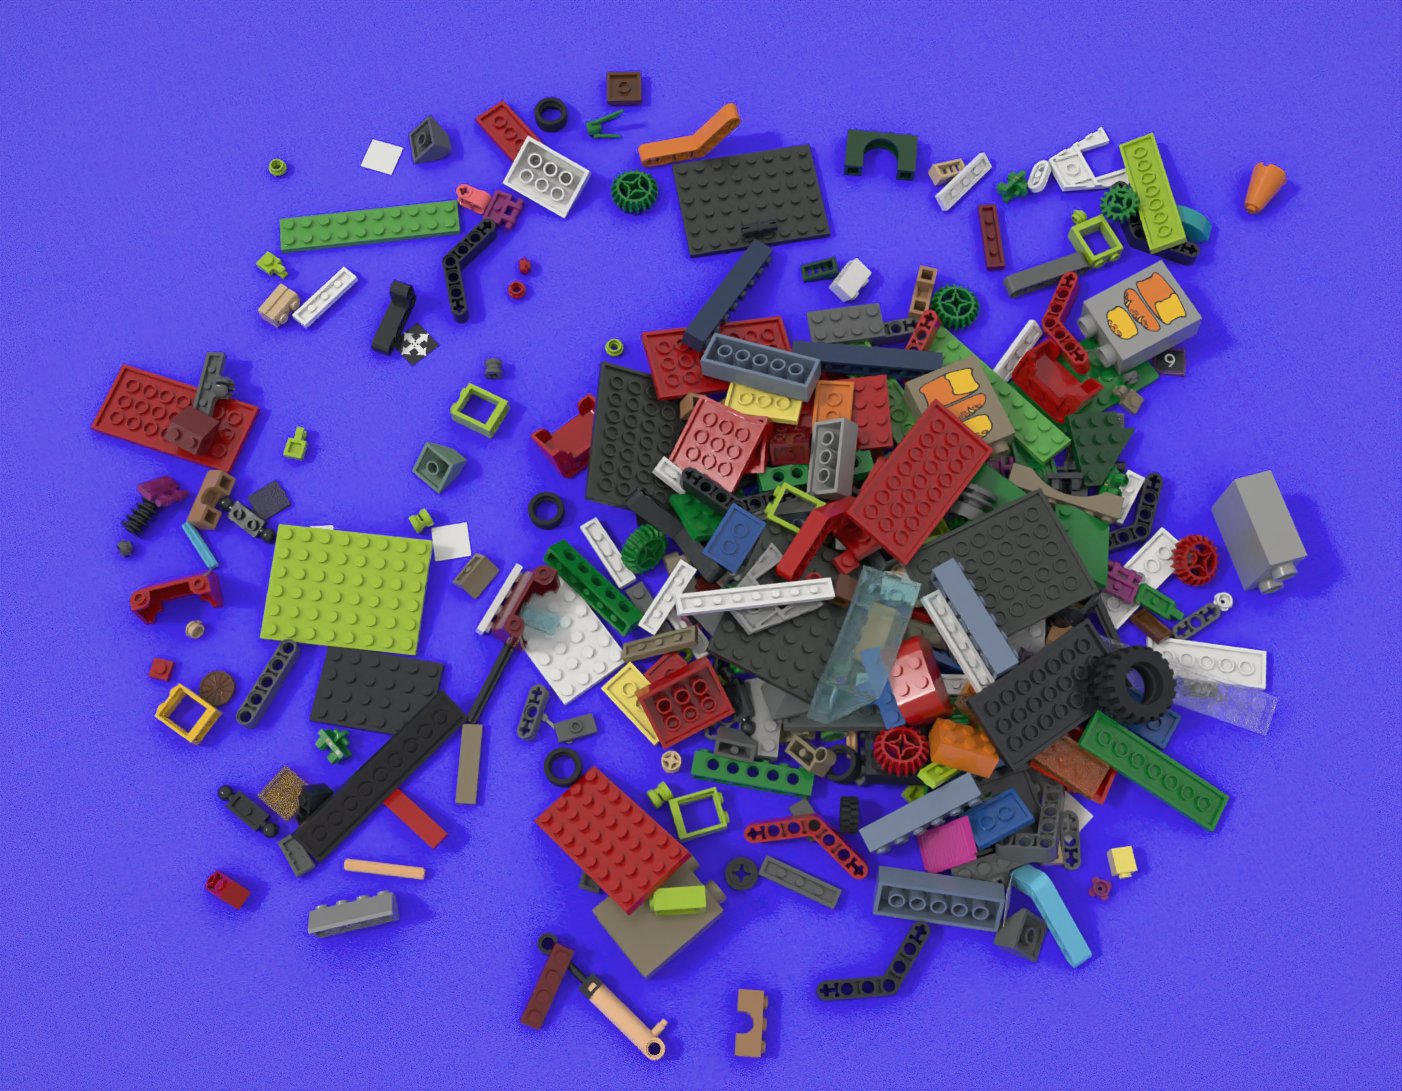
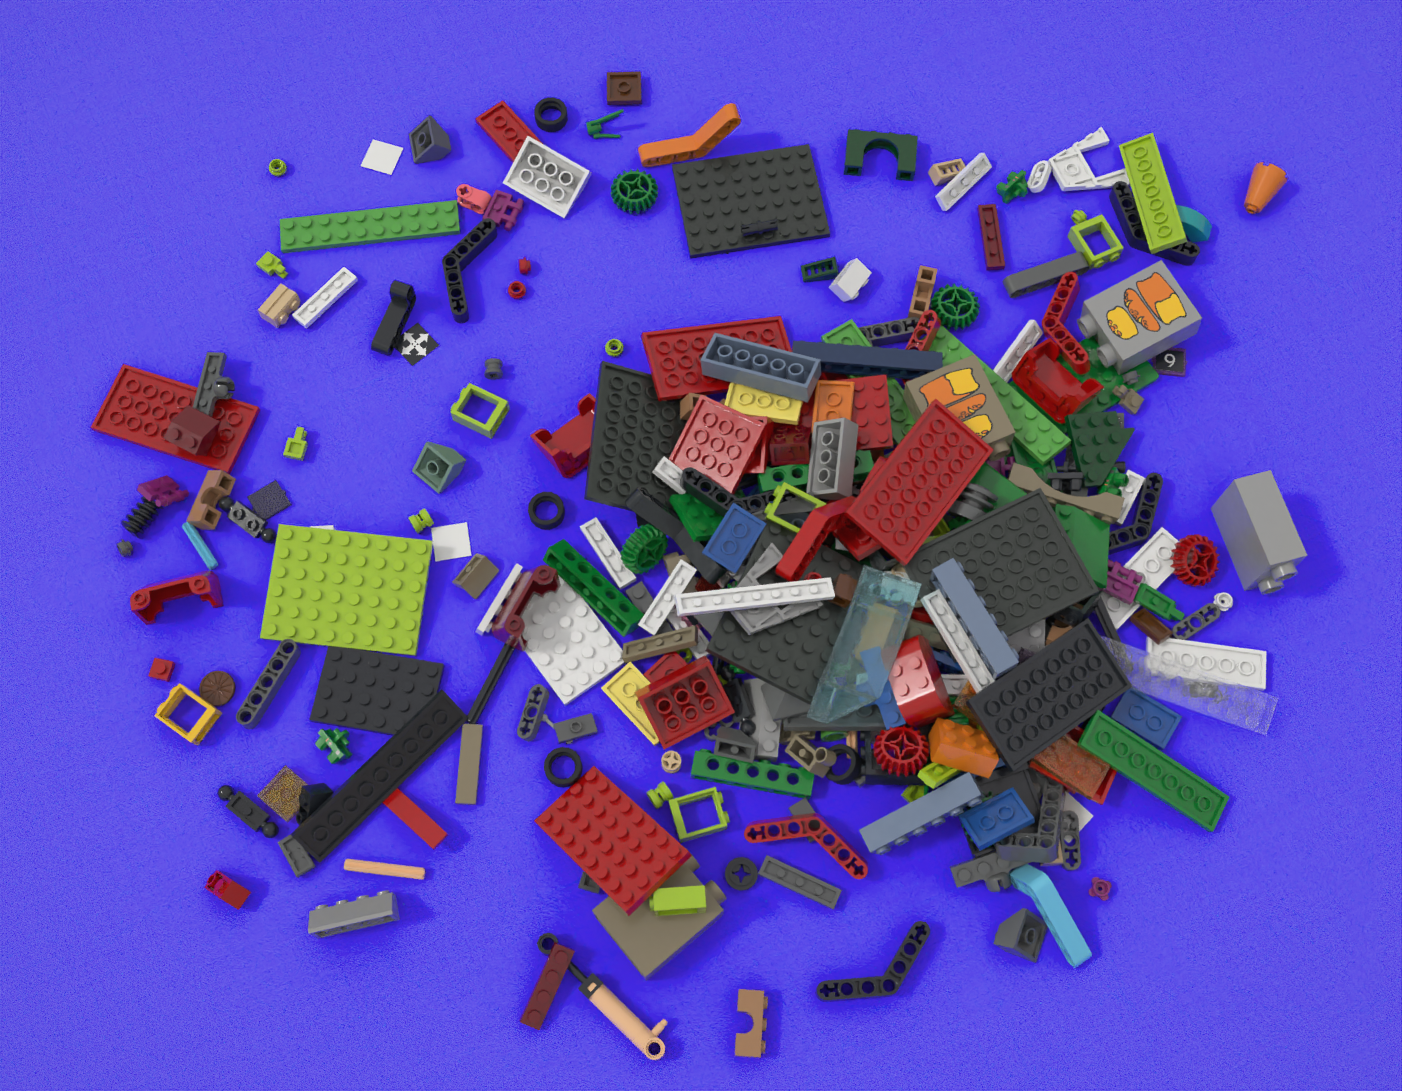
(194, 629): plate -> none
(539, 619): clear light blue plate -> none
(727, 296): dark blue brick -> none
(845, 562): red plate -> none
(846, 324): dark grey plate -> none
(849, 815): black tyre -> none
(938, 898): sand blue brick -> none
(947, 846): dark pink window -> none
(1008, 899): white sticker -> none
(1122, 862): light yellow brick -> none
(1124, 197): green gear -> none
(1157, 682): black tyre -> none

